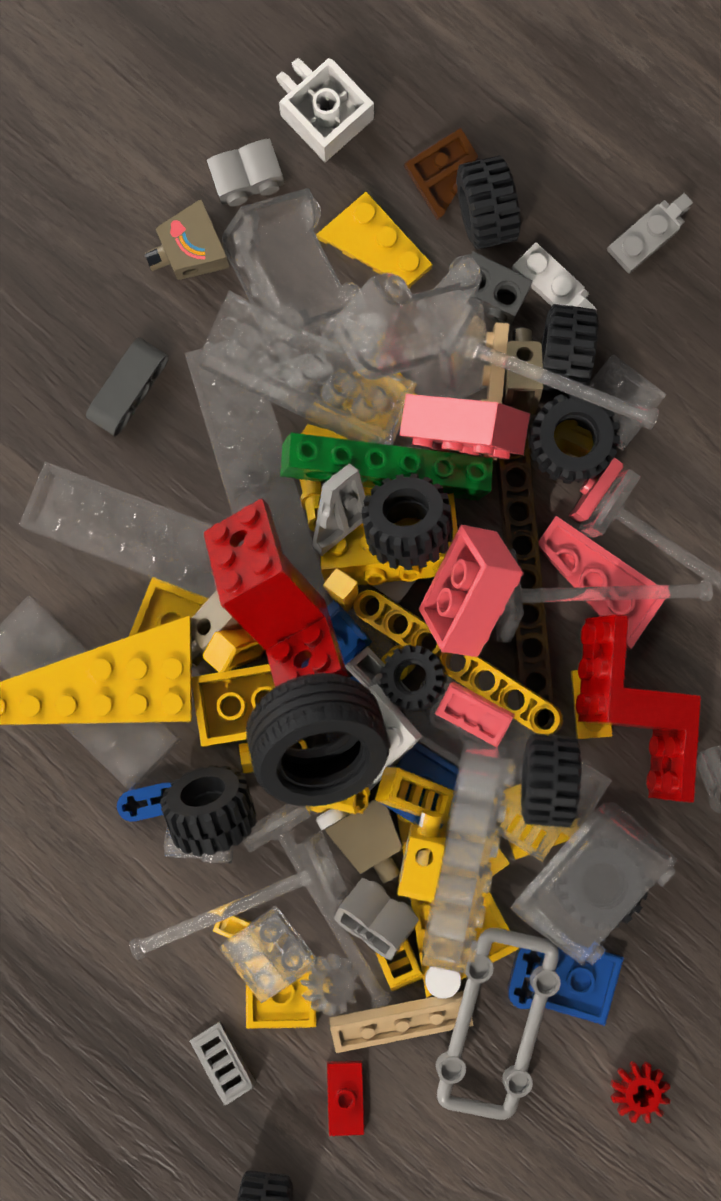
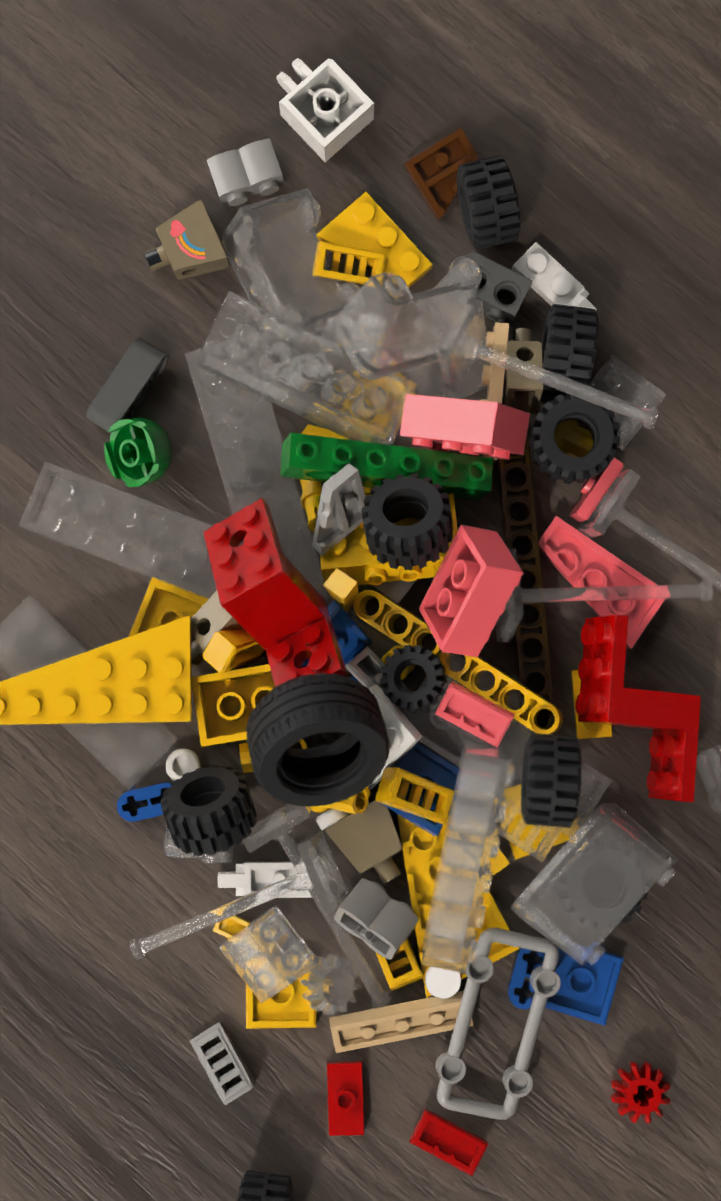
(138, 451): none -> green cylinder
(181, 762): none -> white tile
(257, 875): none -> white hinge
(333, 274): none -> yellow slope
(419, 865): yellow torso -> none
(448, 1141): none -> red plate
(649, 233): light grey hinge -> none

